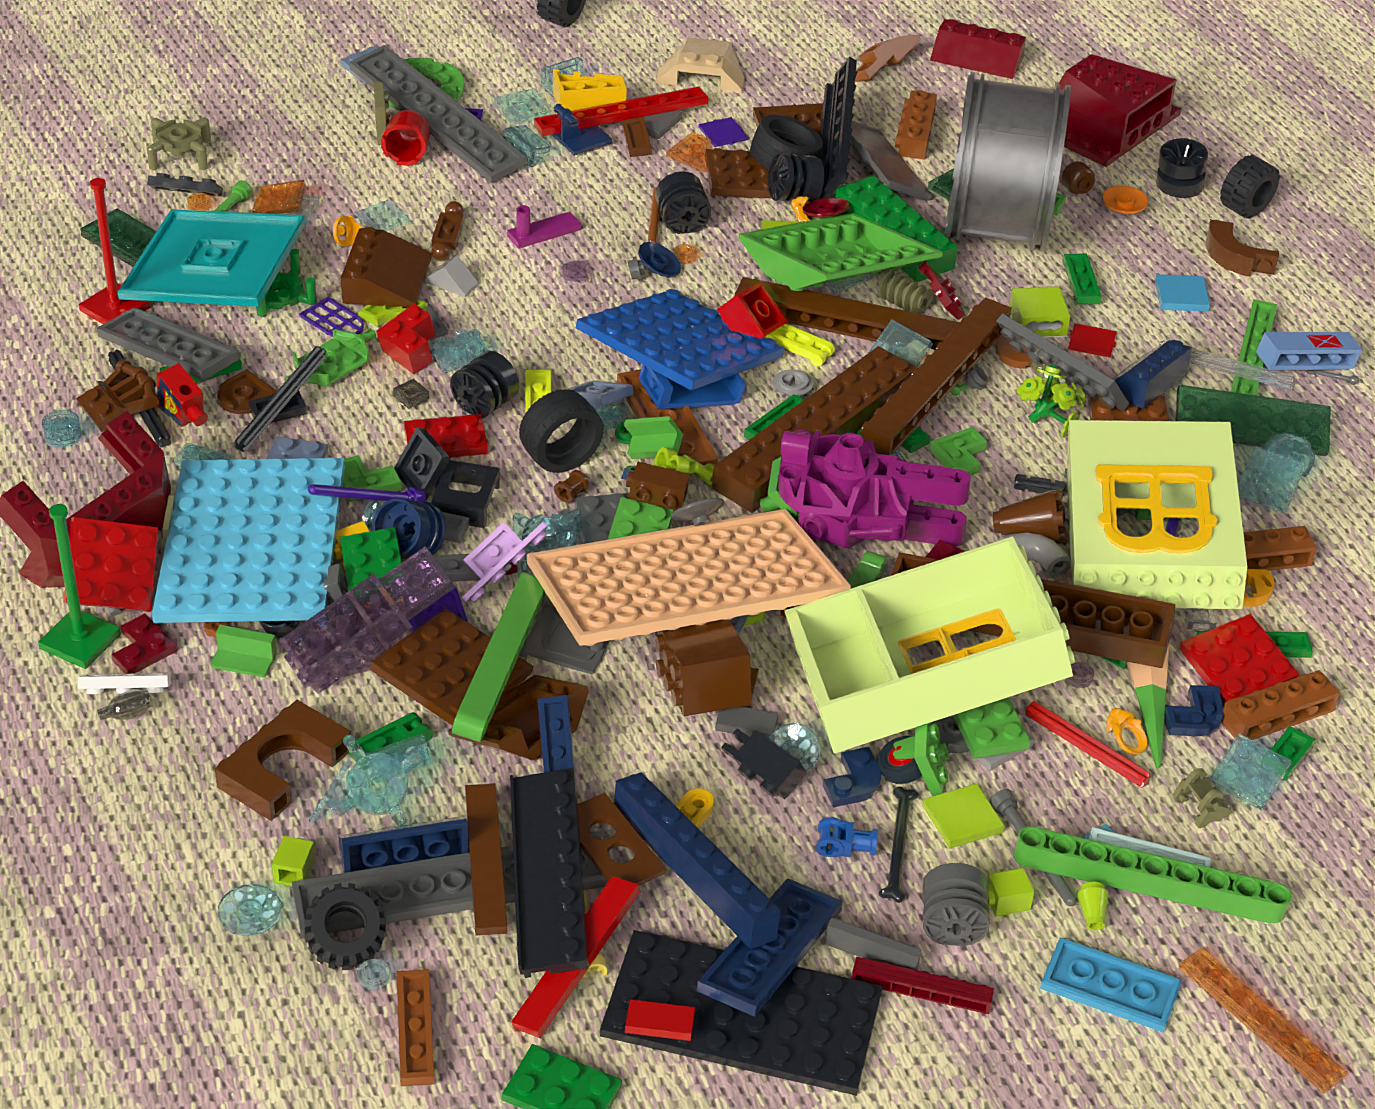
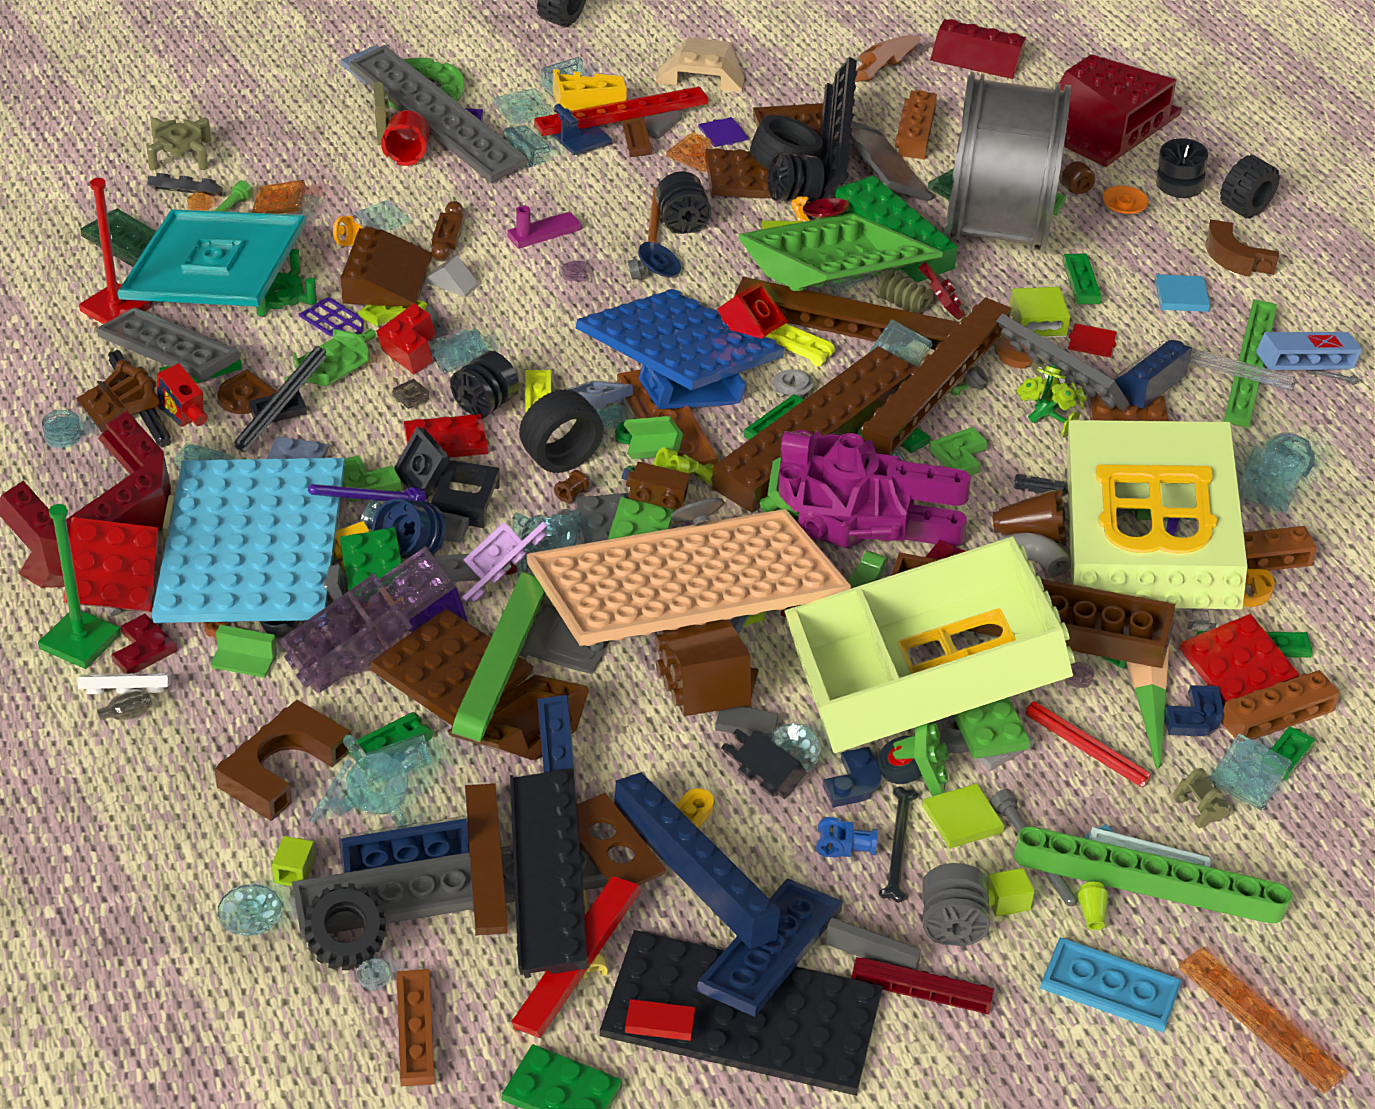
(685, 253): clear orange tile -> none
(1123, 719): light orange piece -> none
(1256, 417): clear green plate -> none

